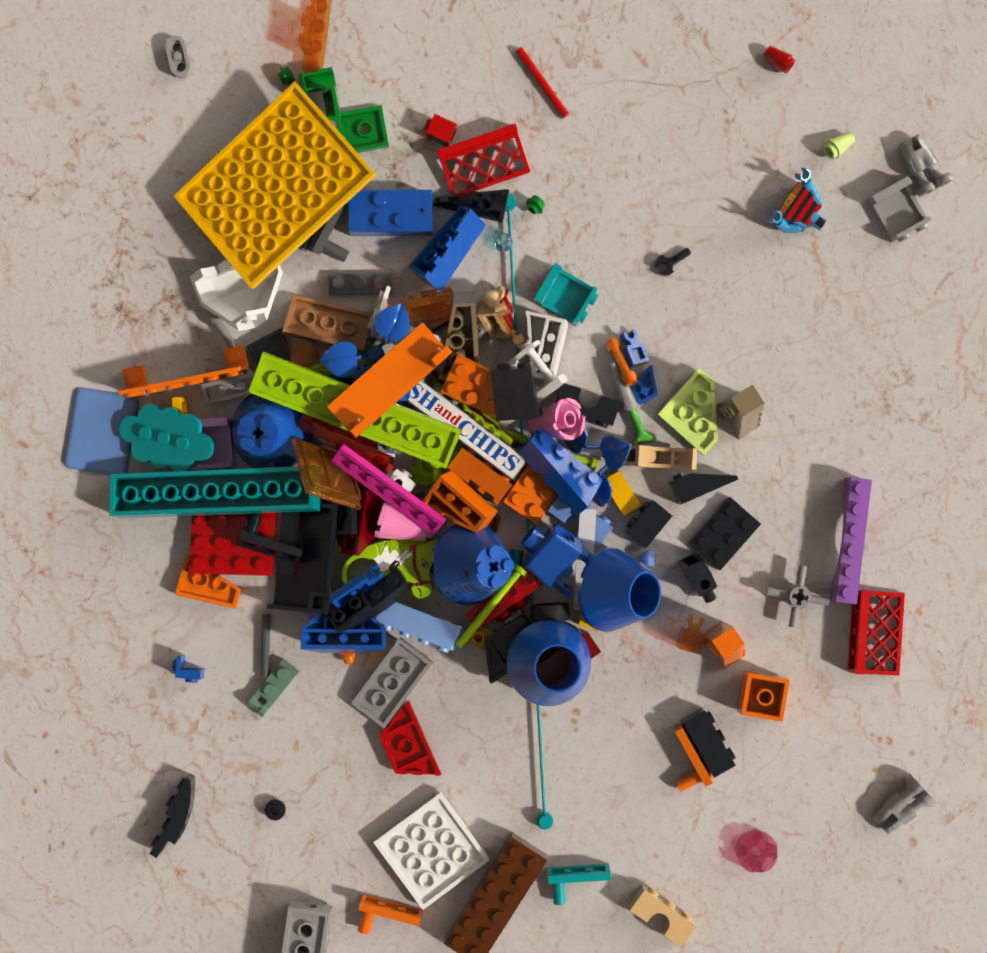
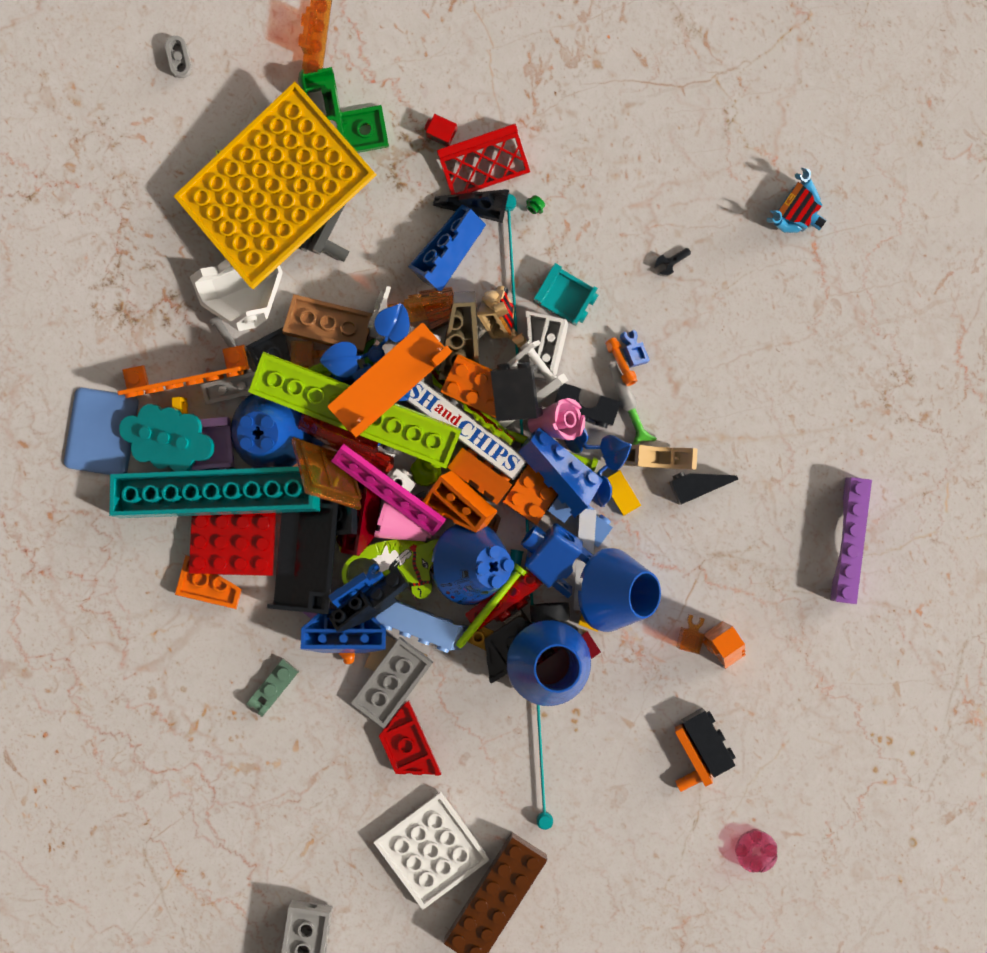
(179, 810): black slope -> none
(190, 674): blue bracket -> none
(250, 540): black piece -> none
(265, 645): dark grey bar -> none
(275, 803): black plate -> none
(286, 75): green plate -> none
(358, 283): dark grey plate -> none
(373, 905): orange piece -> none
(391, 213): blue brick -> none
(503, 241): clear light blue piece -> none
(542, 82): red bar -> none
(569, 874): teal piece -> none
(645, 387): blue piece -> none
(648, 523): black brick -> none
(648, 557): light blue hinge -> none
(648, 903): tan arch -> none
(693, 412): yellowish green plate -> none
(695, 571): black torso -> none
(724, 533): black plate -> none
(742, 411): dark tan wedge -> none
(763, 695): orange brick -> none
(779, 59): red cone -> none
(806, 597): light grey bar -> none
(835, 147): yellowish green cone -> none
(859, 635): red fence -> none
(898, 210): light grey panel -> none
(899, 809): light grey piece -> none
(922, 160): light grey piece -> none

